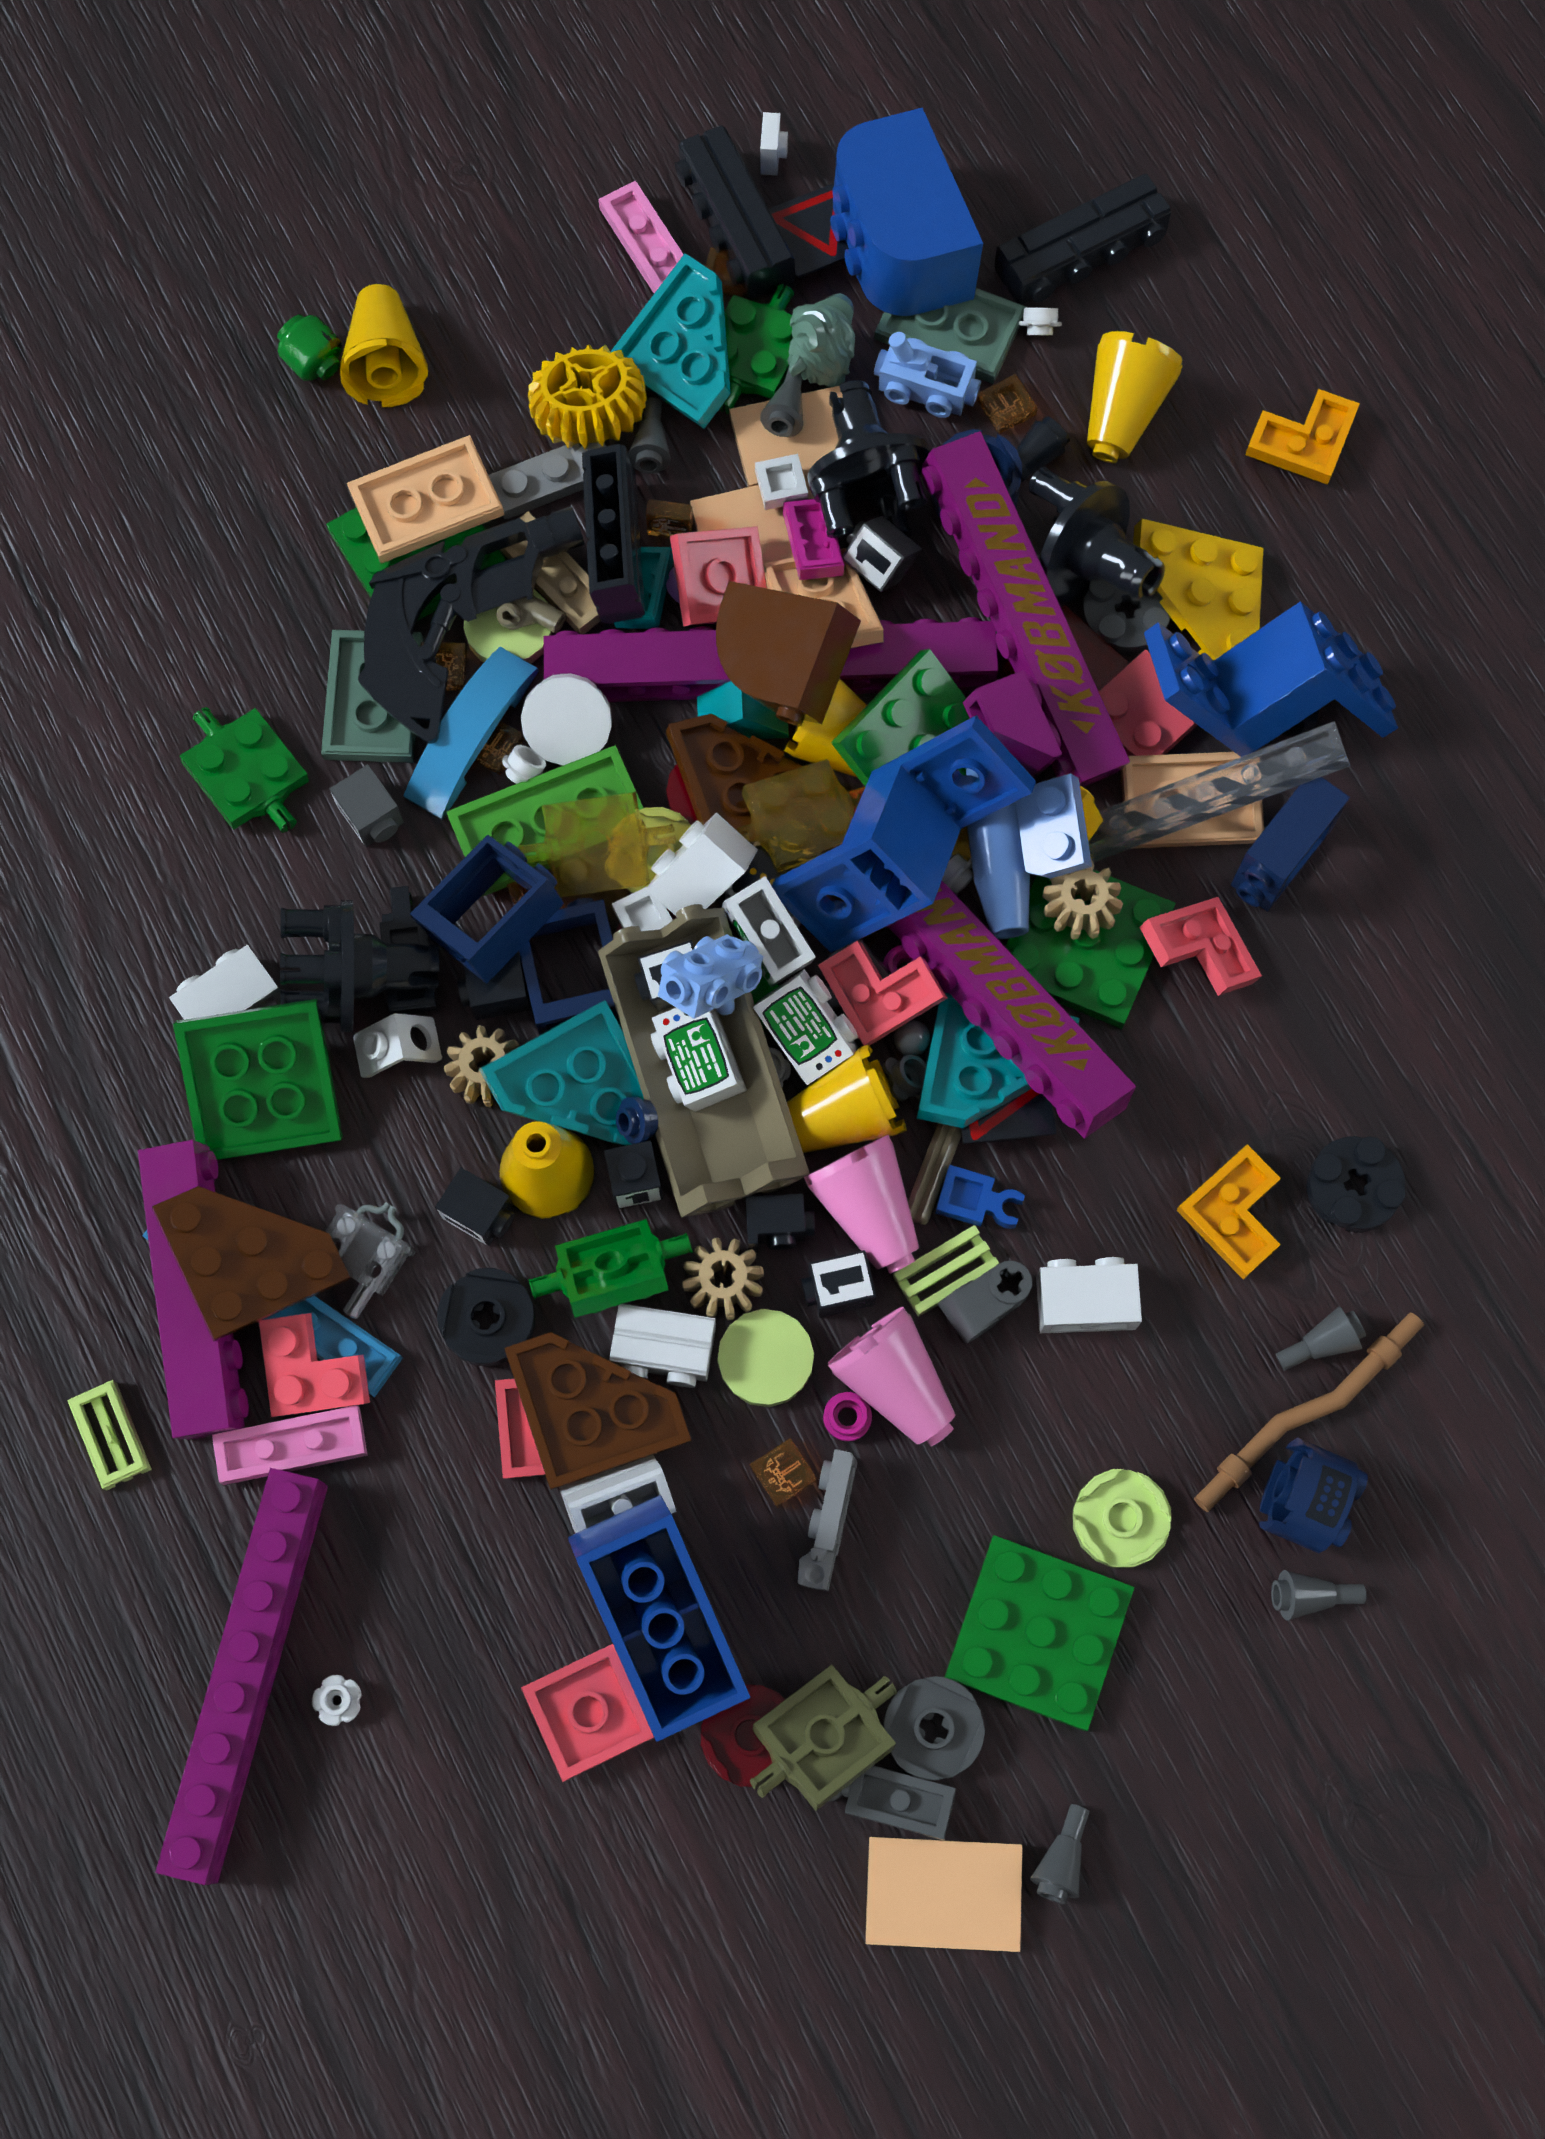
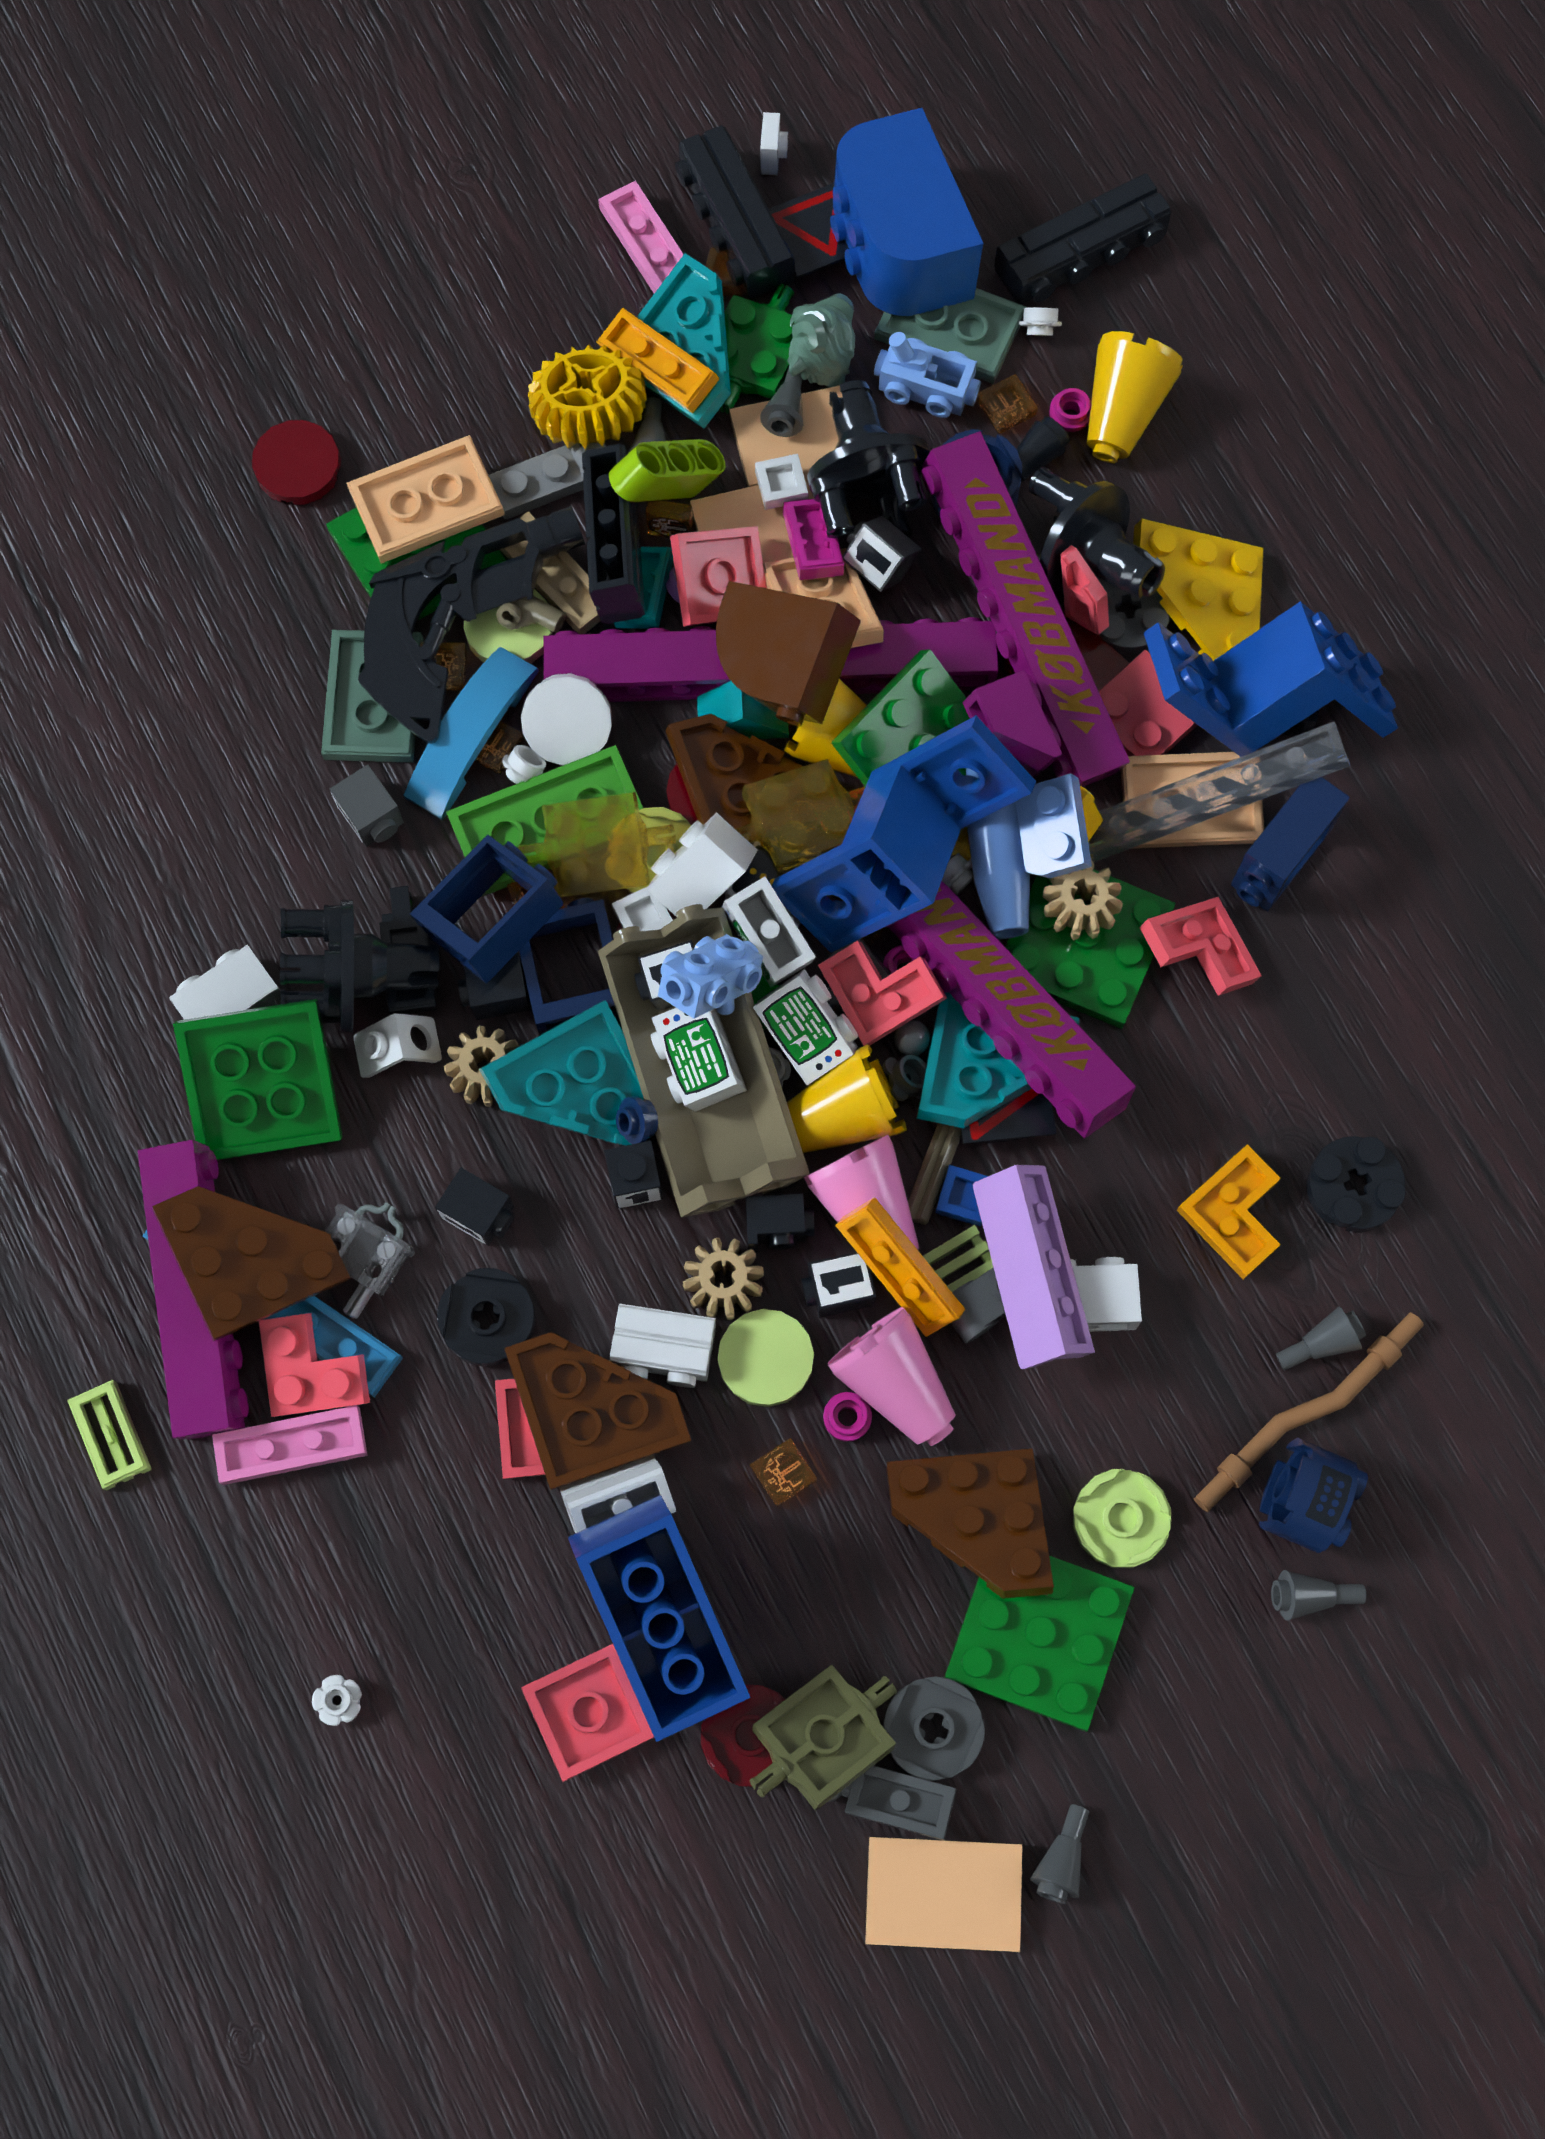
(242, 1678): magenta brick -> none
(244, 769): green plate -> none
(296, 462): none -> dark red tile
(309, 347): green head -> none
(382, 351): yellow cone -> none
(546, 1170): yellow cone -> none
(611, 1268): green plate -> none
(659, 360): none -> light orange tile
(666, 470): none -> lime beam
(828, 1524): light grey hinge -> none
(900, 1267): none -> light orange tile
(979, 1515): none -> reddish brown plate
(1032, 1266): none -> lavender panel
(1071, 399): none -> dark pink plate
(1083, 594): none -> coral tile
(1305, 448): light orange plate -> none

